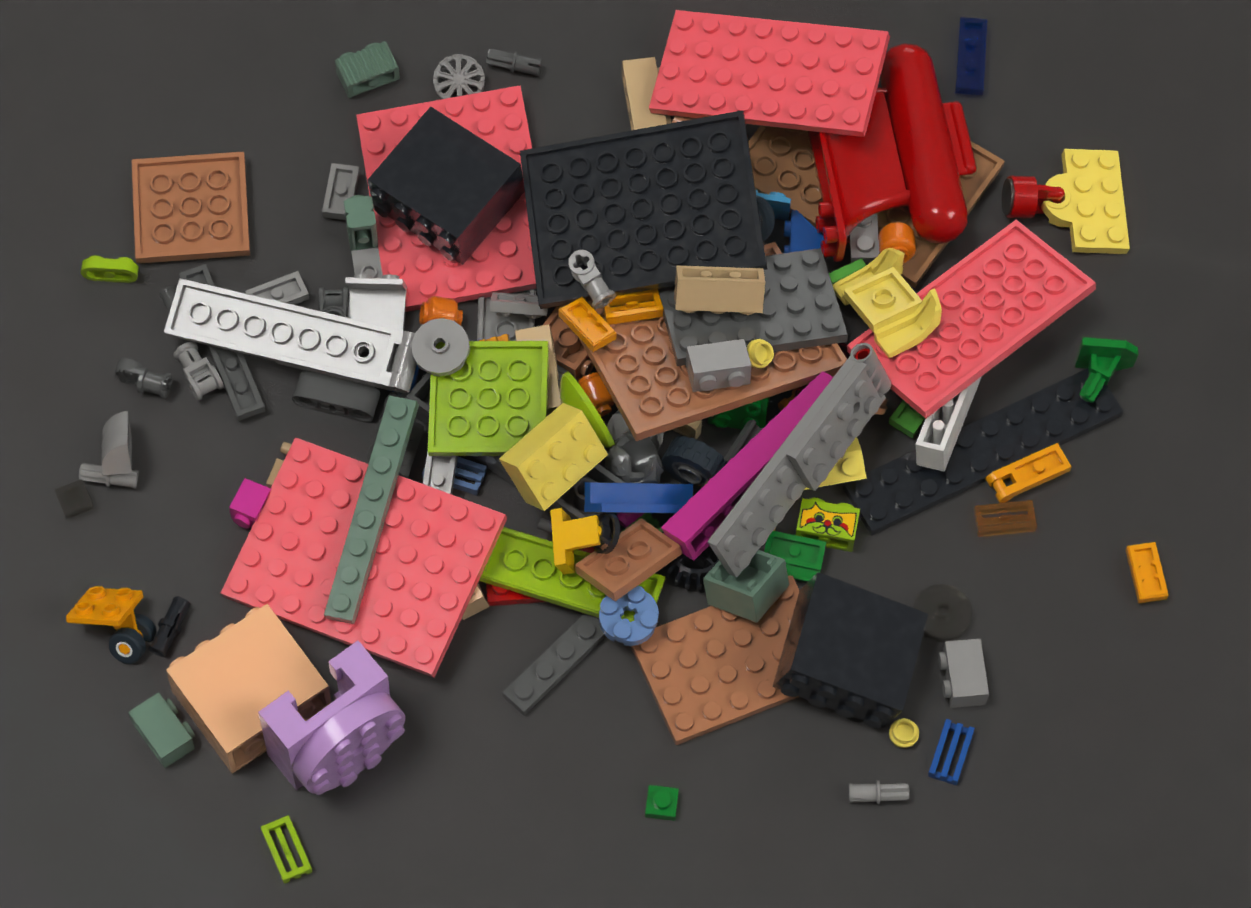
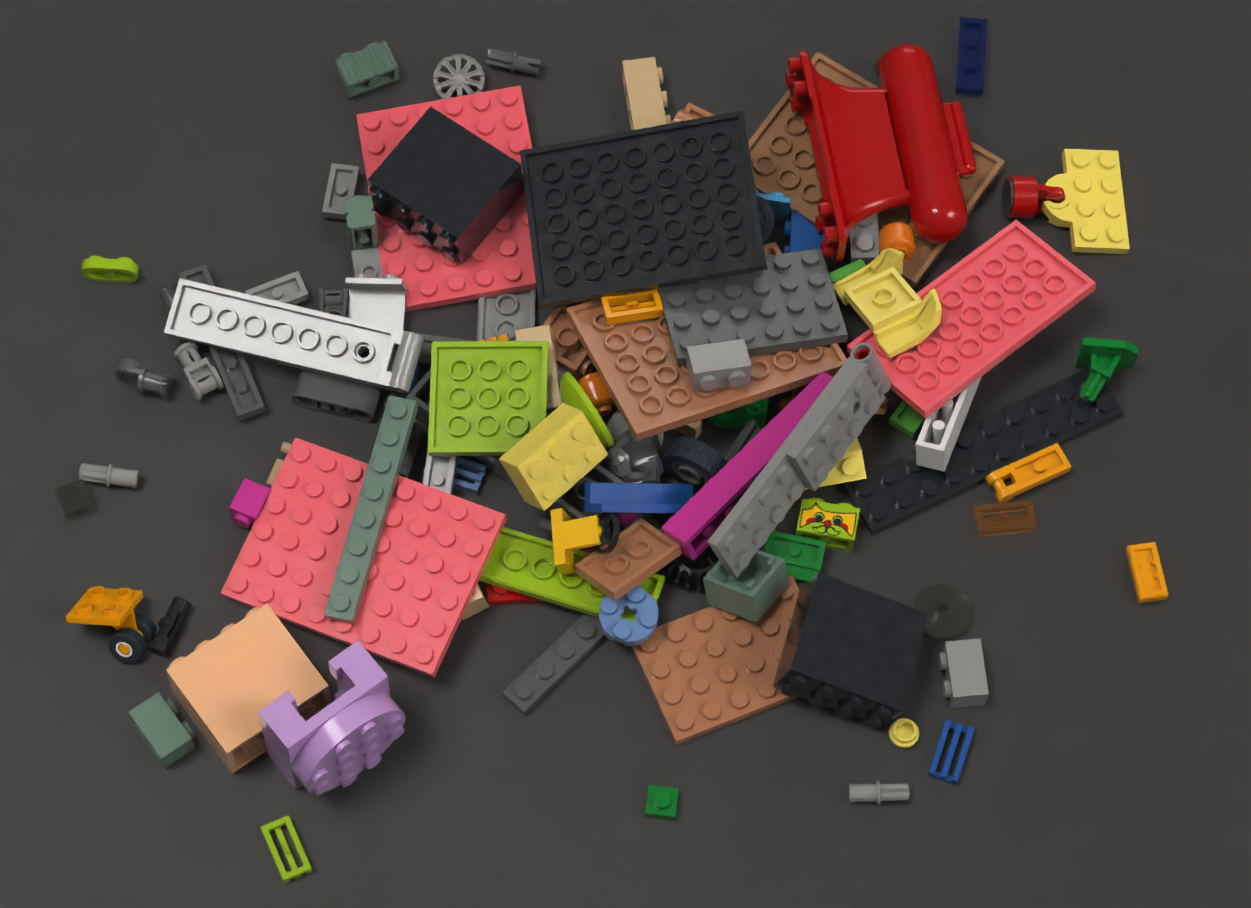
(117, 445): light grey brick -> none
(190, 207): nougat plate -> none
(438, 308): orange head -> none
(445, 360): light grey plate -> none
(507, 303): light grey plate -> none
(587, 324): light orange plate -> none
(590, 278): light grey connector -> none
(719, 289): tan brick -> none
(760, 353): light yellow plate -> none
(772, 71): coral plate -> none

